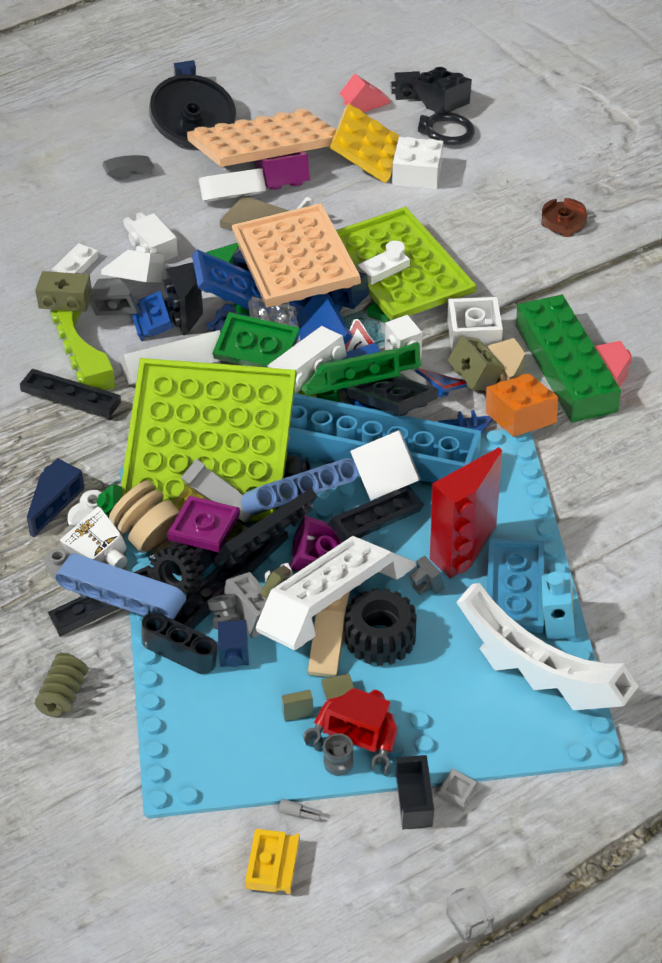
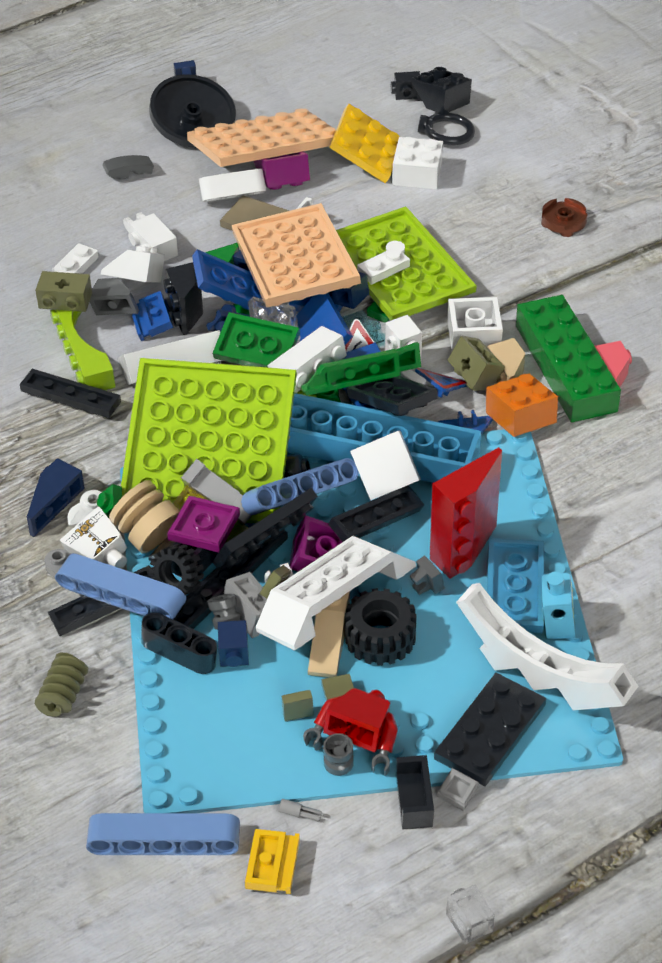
(163, 834): none -> medium blue beam
(363, 94): coral slope -> none
(490, 729): none -> black plate

